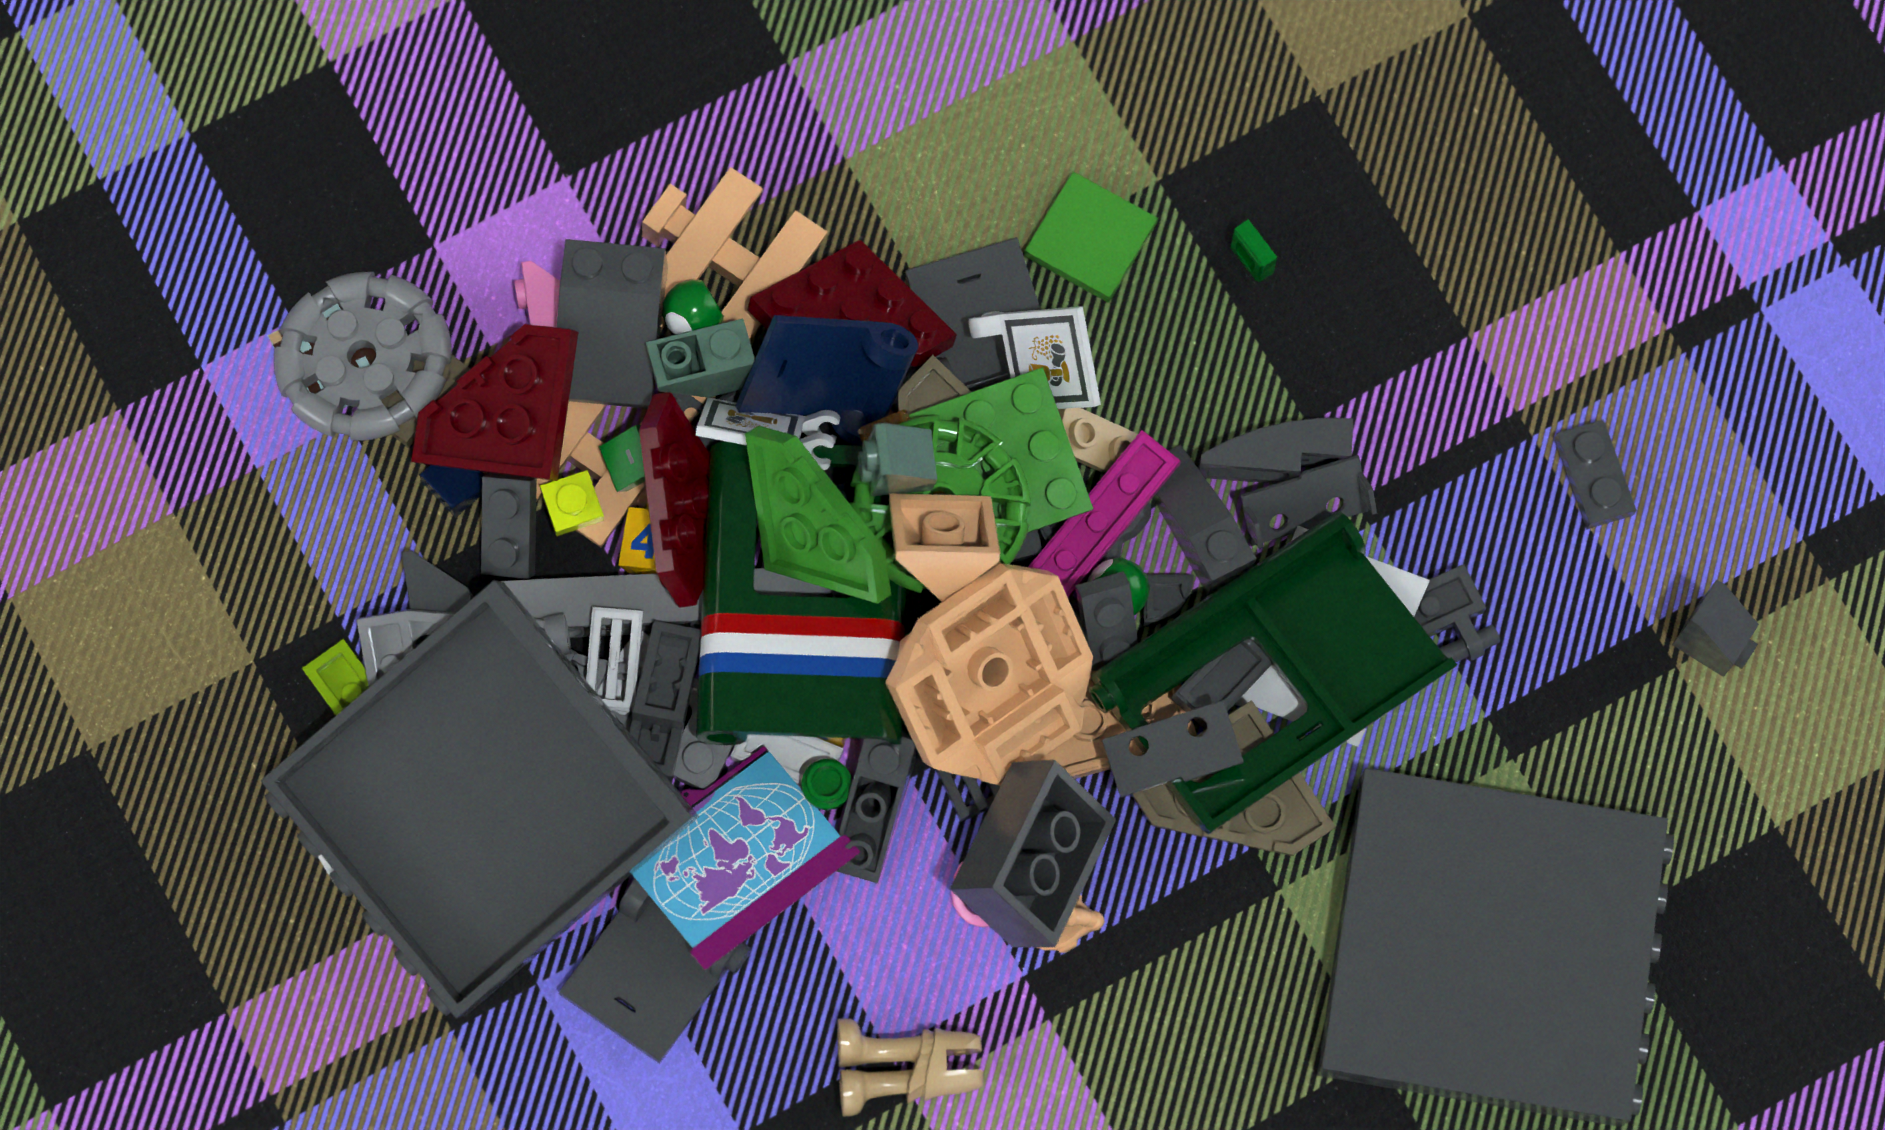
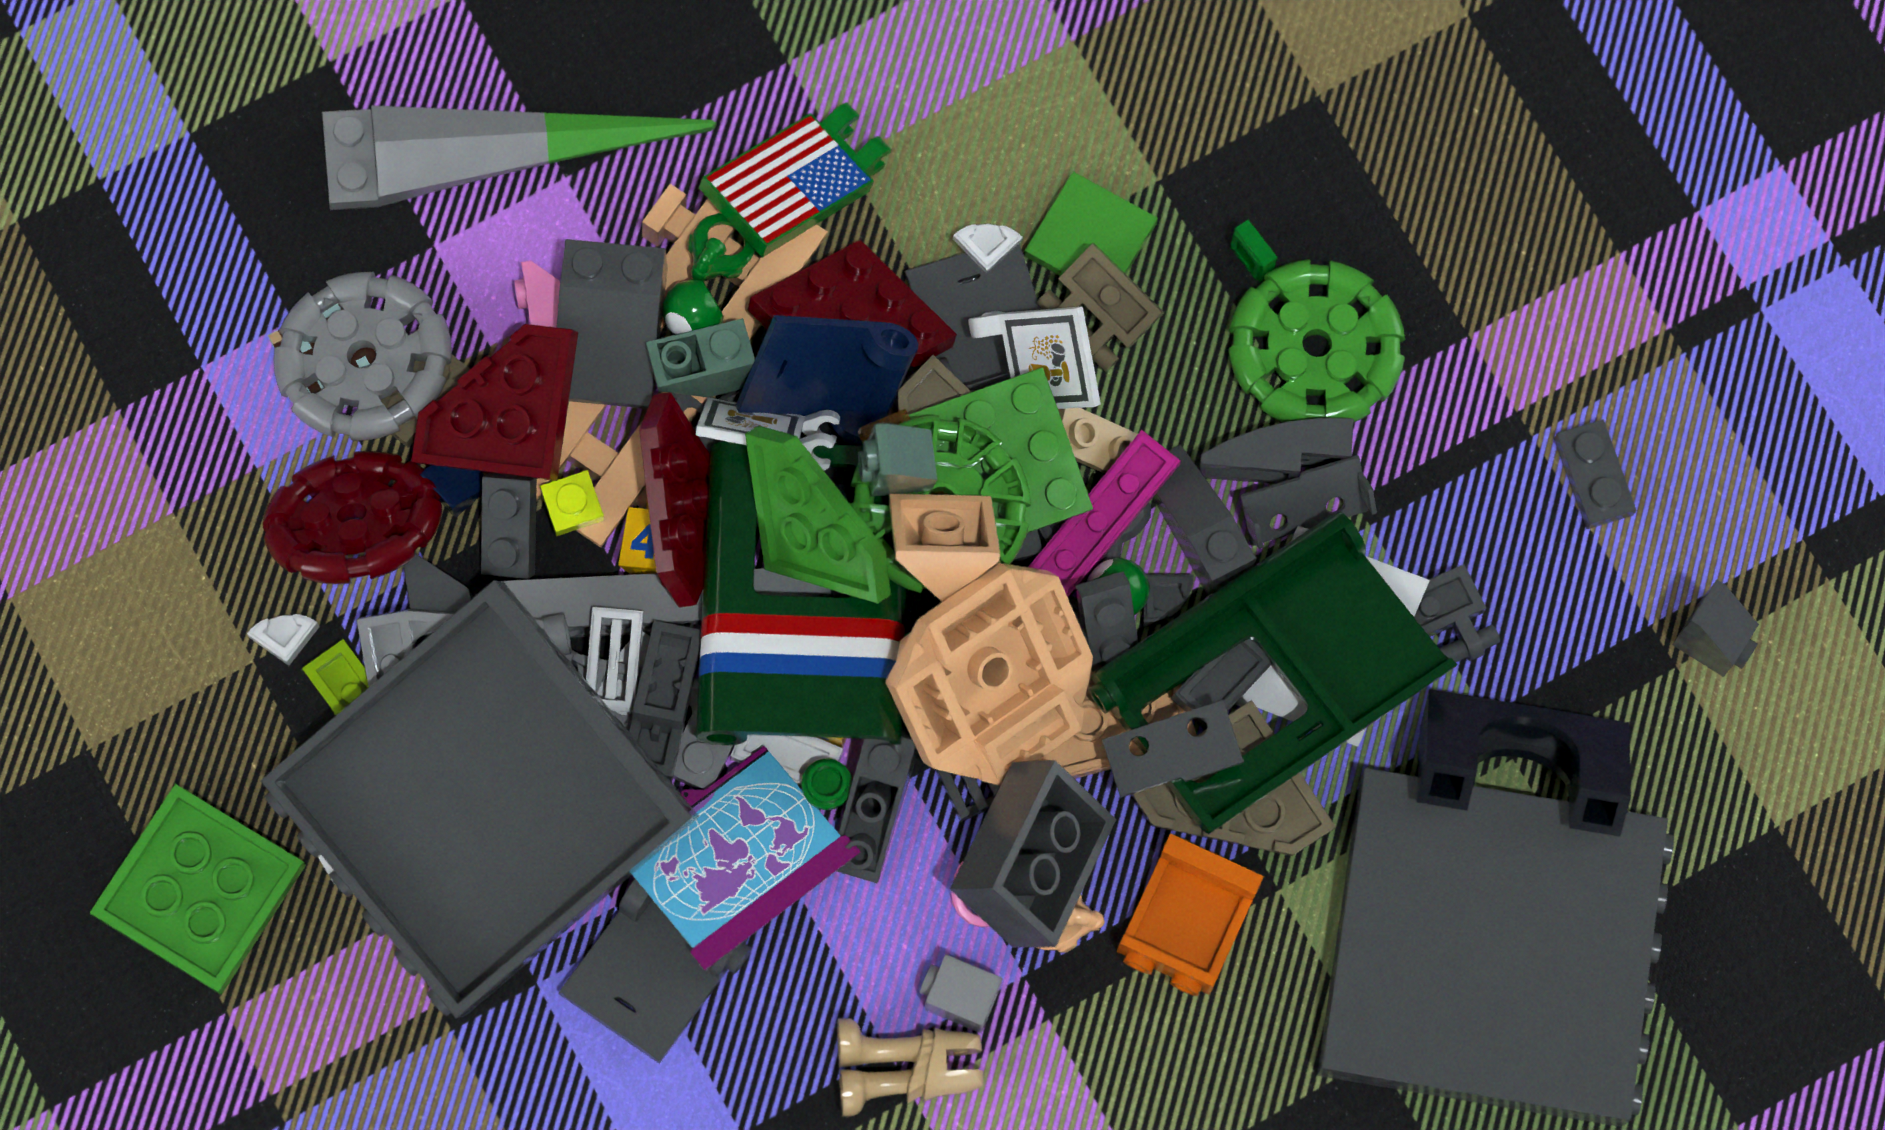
(198, 889): none -> bright green plate
(284, 635): none -> white tile
(320, 534): none -> dark red plate
(414, 151): none -> light grey plate
(625, 459): green tile -> none
(709, 255): none -> green piece
(794, 179): none -> tile
(961, 992): none -> light grey brick
(987, 243): none -> white tile
(1110, 297): none -> dark tan plate
(1189, 916): none -> orange panel
(1321, 316): none -> bright green plate
(1581, 749): none -> black arch

